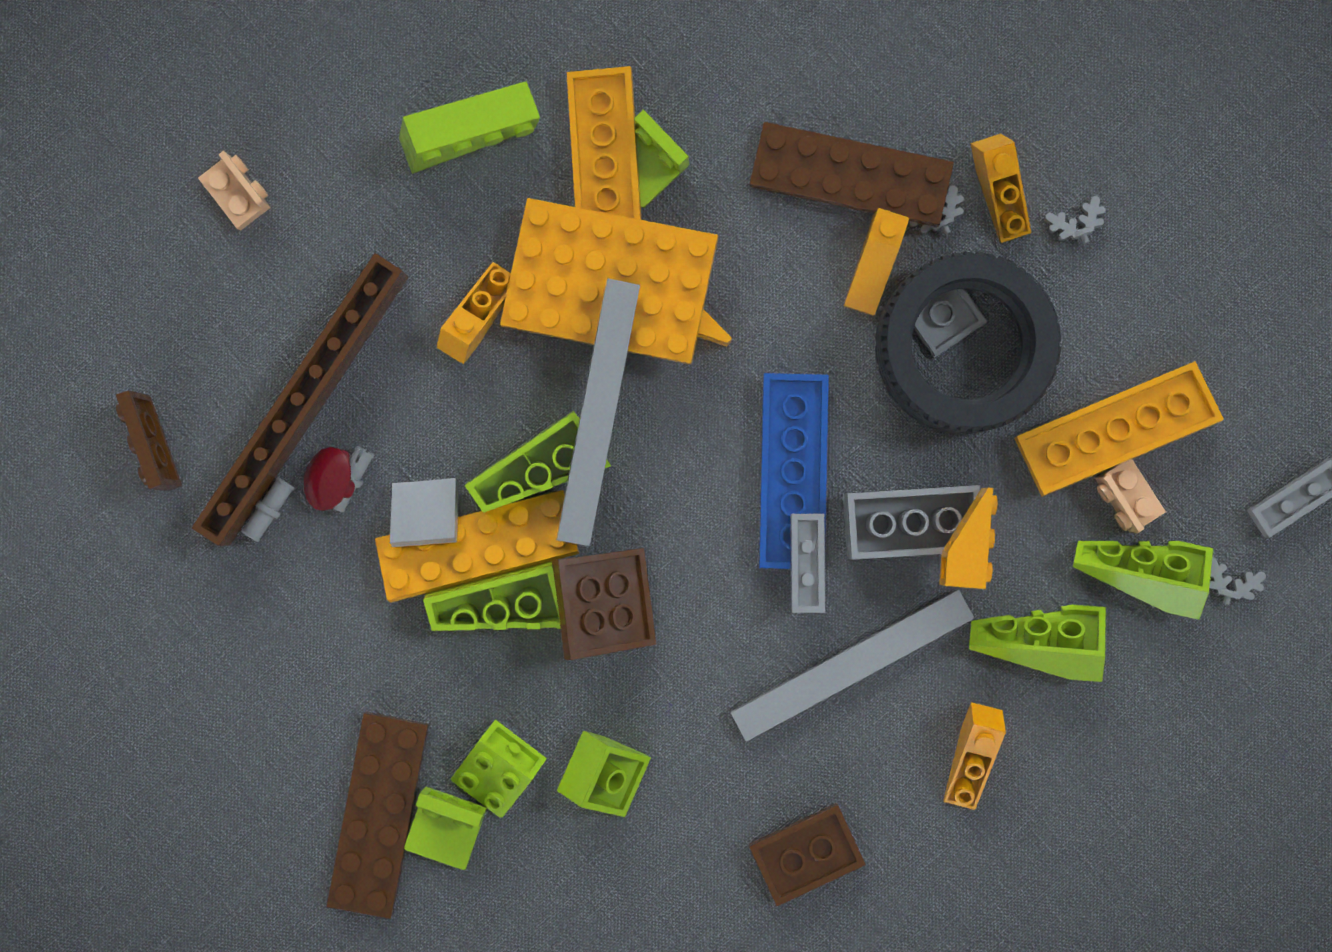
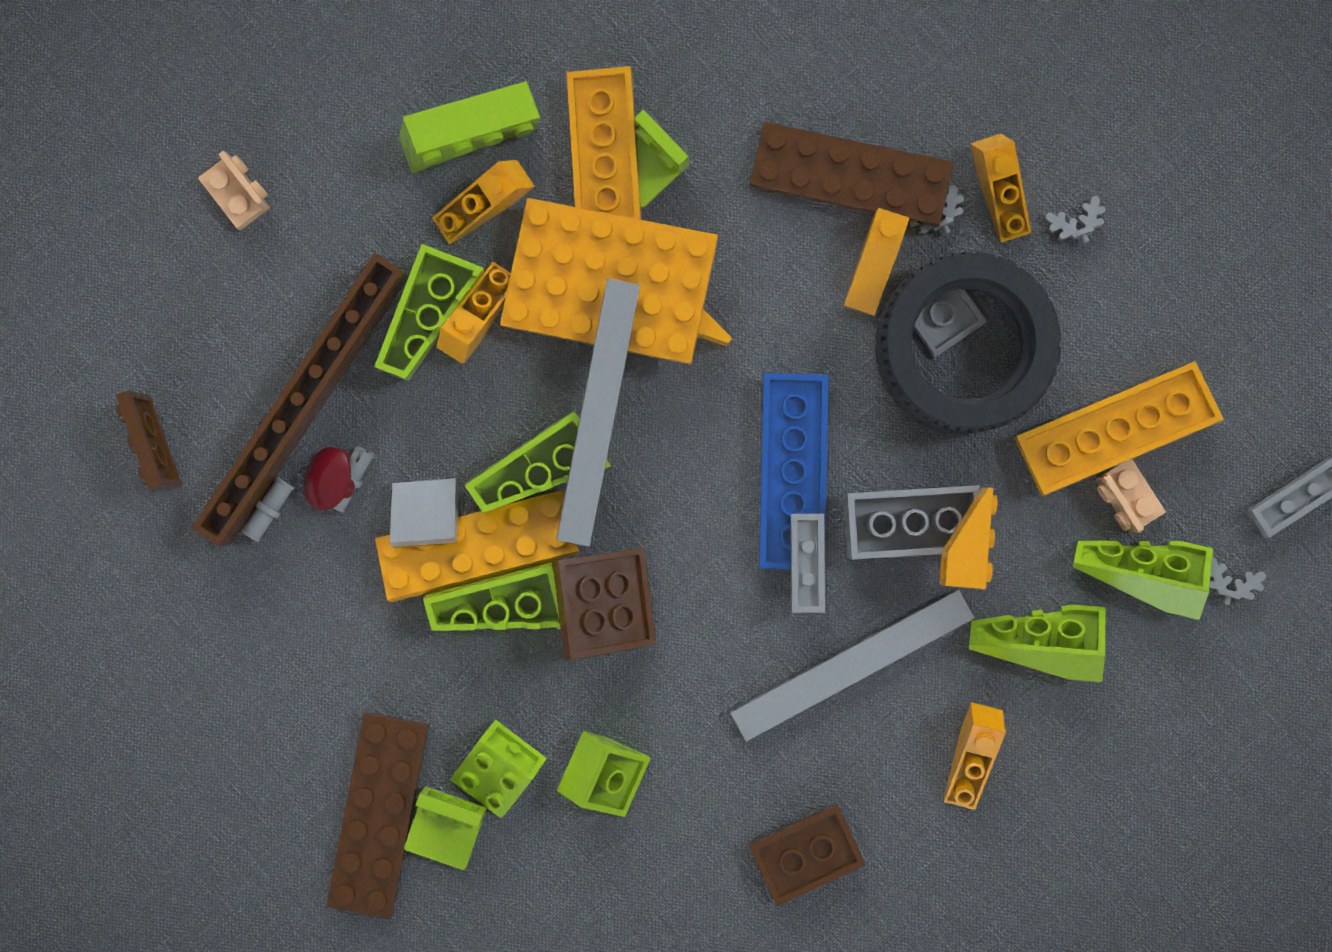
(429, 298): none -> lime wedge
(483, 200): none -> light orange slope

